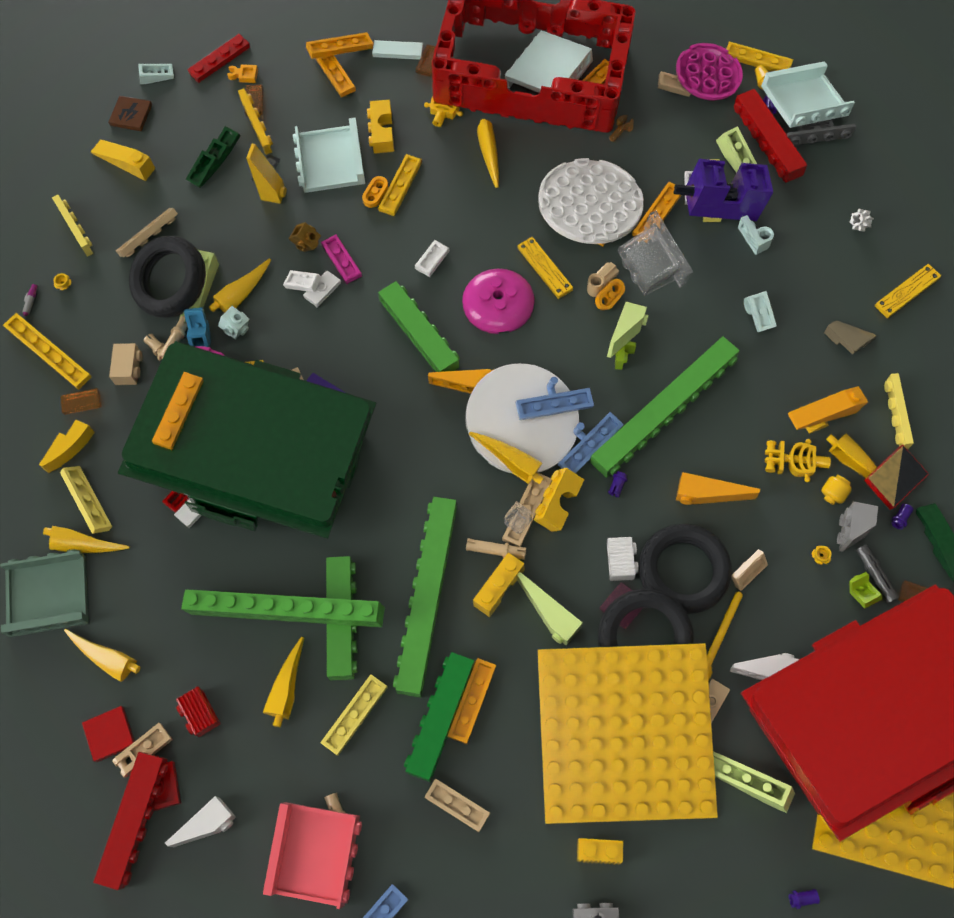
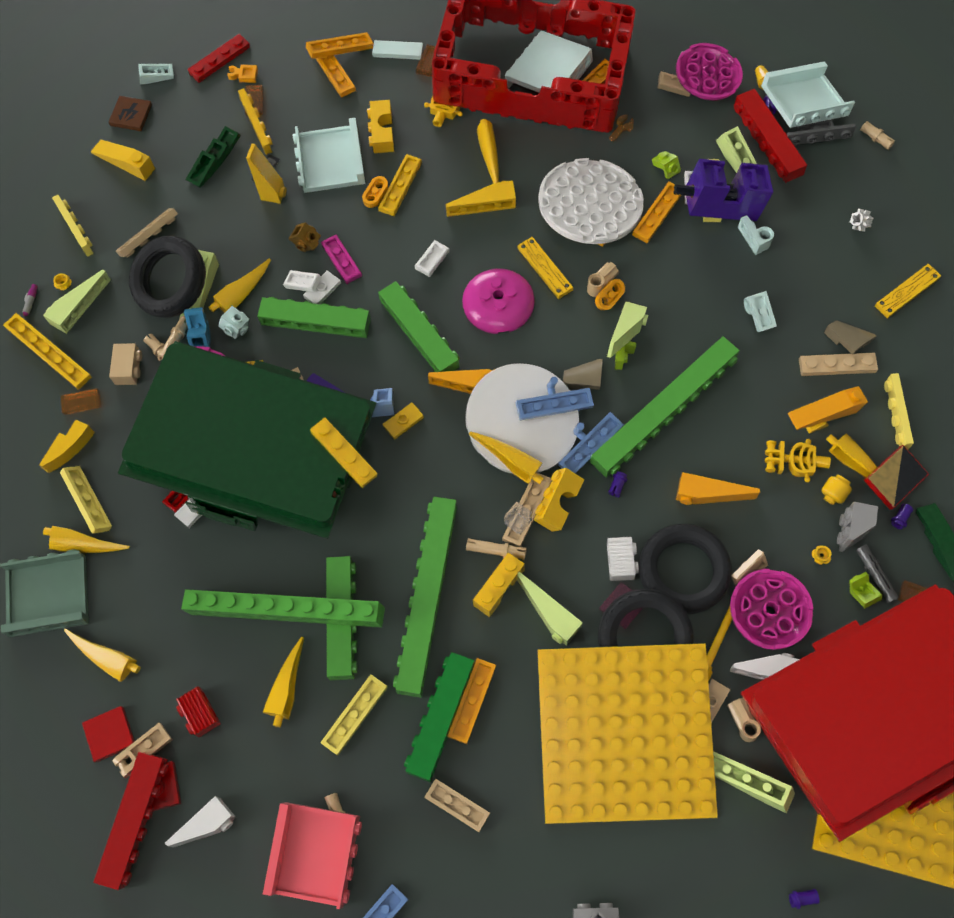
(71, 306): none -> yellowish green slope
(177, 411): light orange plate -> none
(314, 317): none -> bright green brick
(343, 452): none -> yellow plate
(384, 401): none -> light blue slope
(403, 421): none -> yellow plate
(490, 198): none -> yellow slope
(584, 376): none -> dark tan slope
(600, 851): yellow brick -> none
(654, 257): clear windscreen -> none
(667, 162): none -> lime bracket
(744, 718): none -> tan piece
(758, 57): yellow tile -> none
(788, 599): none -> dark pink brick
(838, 364): none -> tan plate
(877, 135): none -> tan pin

